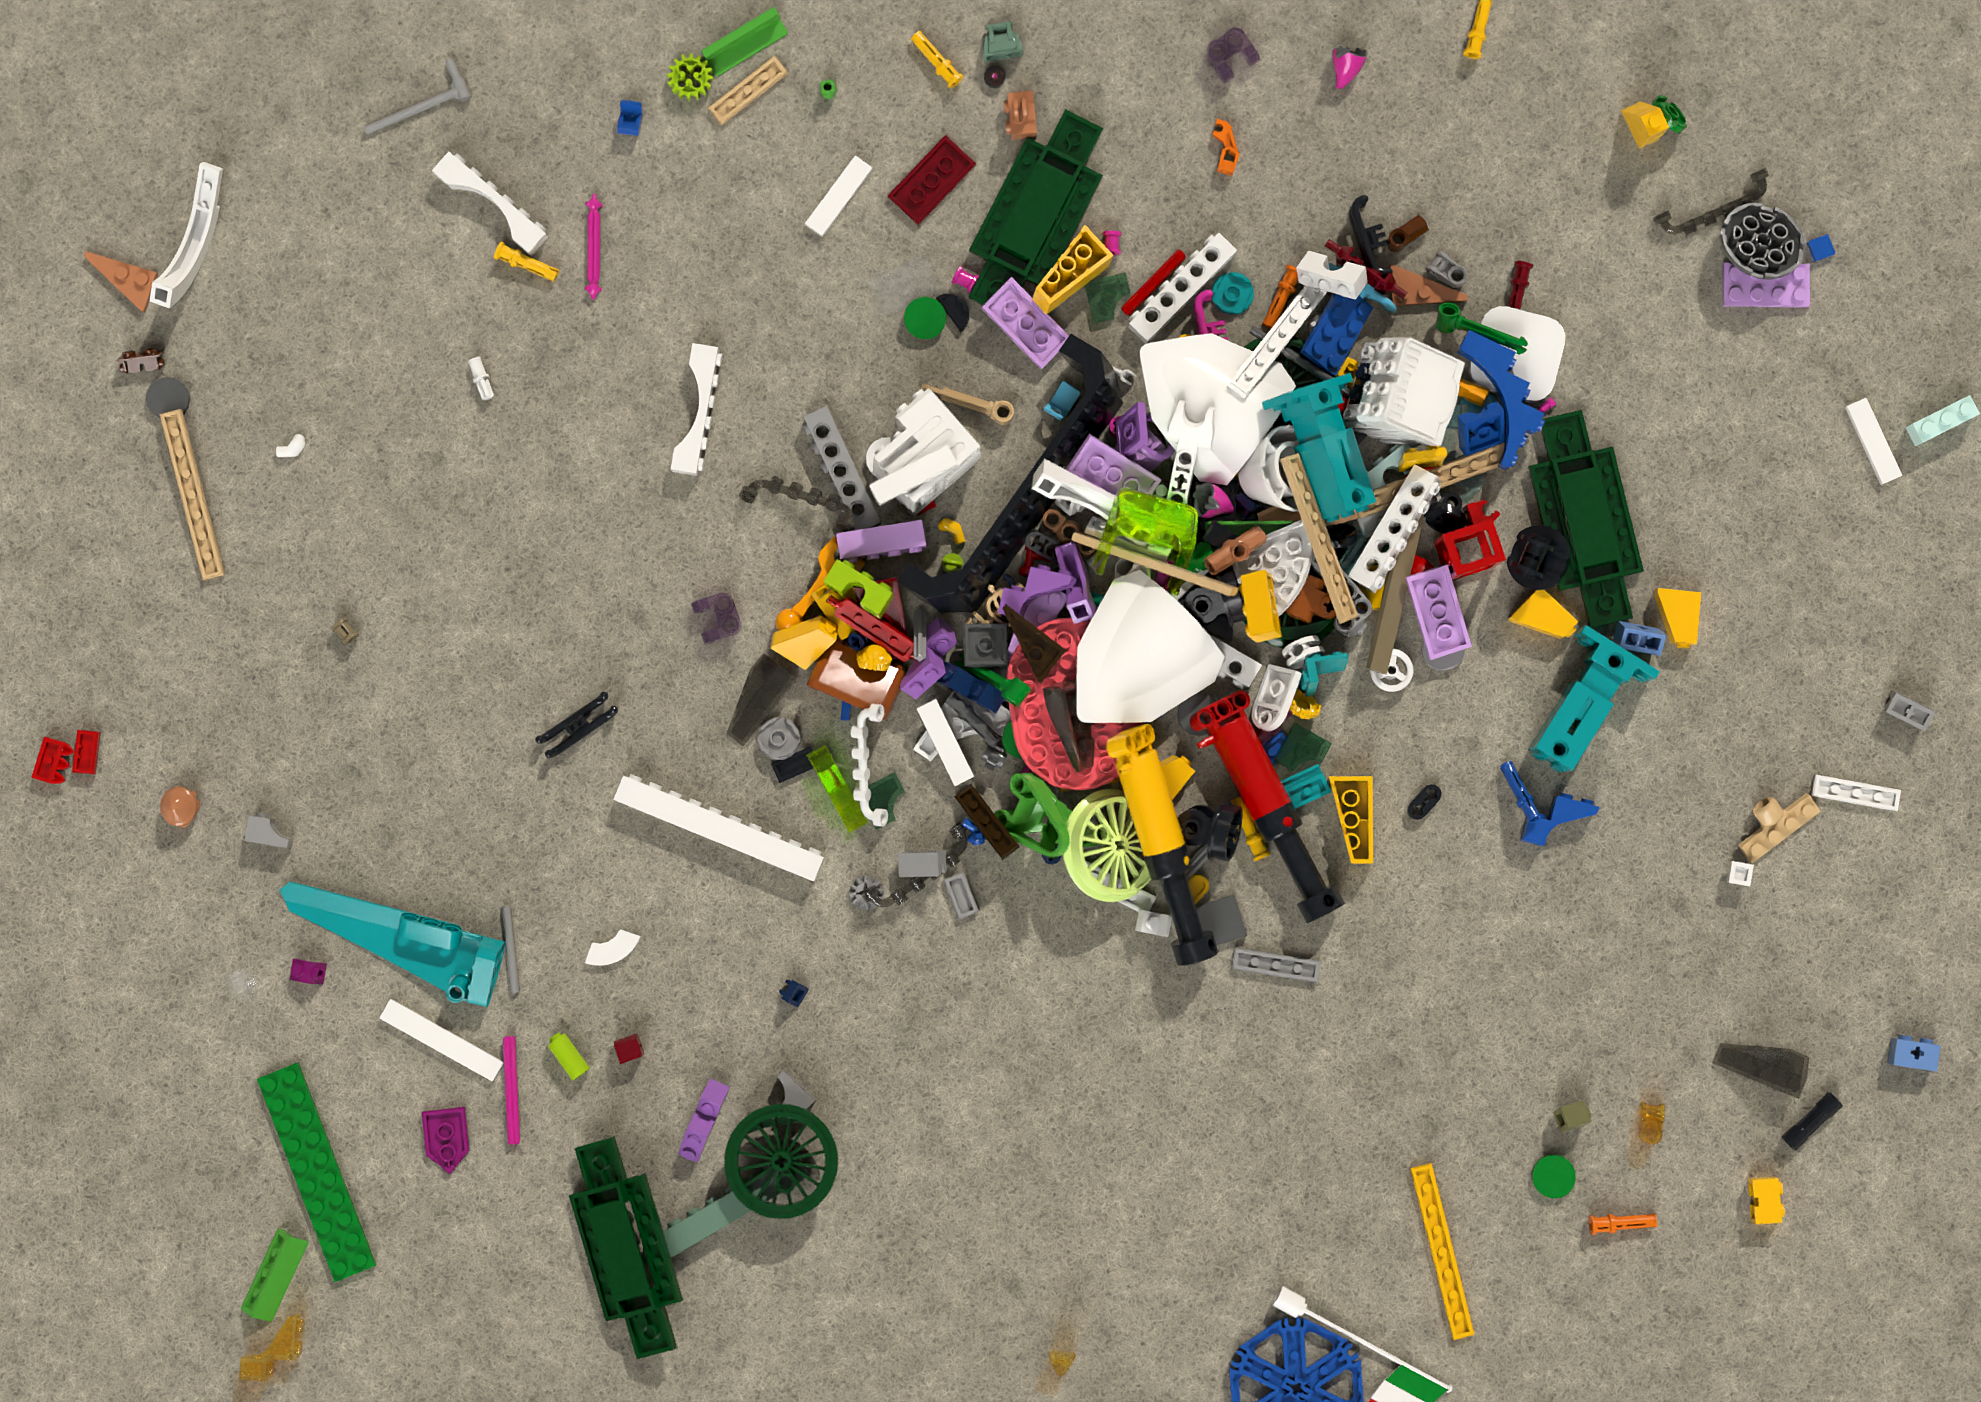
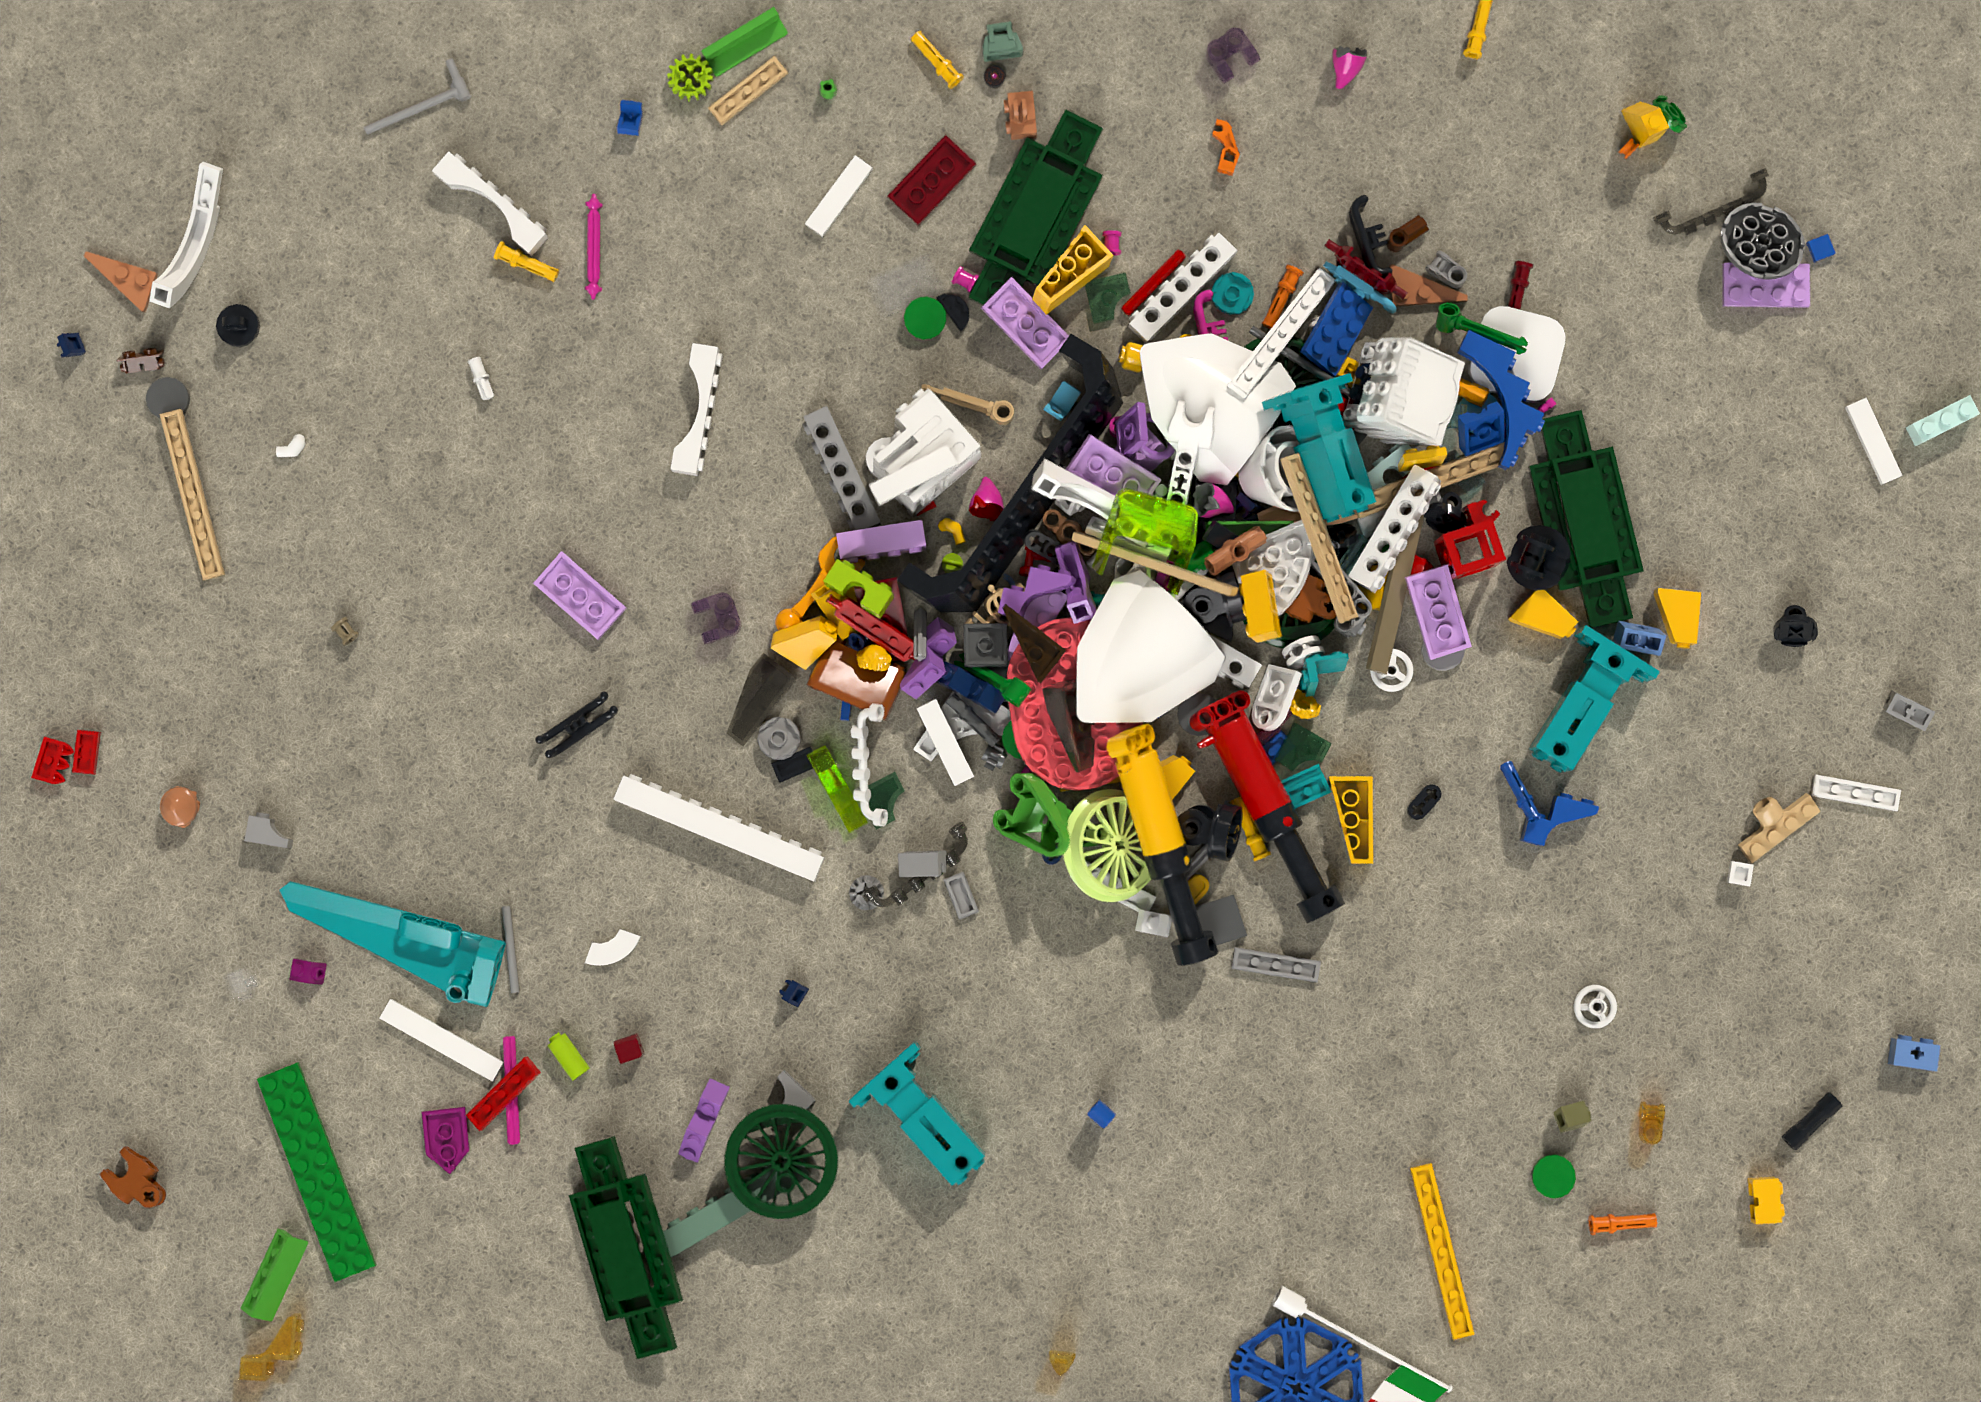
(70, 344): none -> dark blue tile
(137, 1182): none -> dark orange piece
(237, 325): none -> black tile
(503, 1093): none -> red tile
(579, 595): none -> lavender plate
(795, 492): clear smoke bar -> none
(923, 1118): none -> teal brick
(975, 836): blue plate -> none
(986, 501): none -> hat
(987, 821): dark brown tile -> none
(1101, 1114): none -> blue piece
(1124, 375): white hand -> none
(1130, 357): none -> yellow head
(1346, 281): white arch -> none
(1602, 991): none -> white piece
(1629, 148): none -> orange bush
(1770, 1066): clear smoke wedge -> none
(1795, 629): none -> black tile

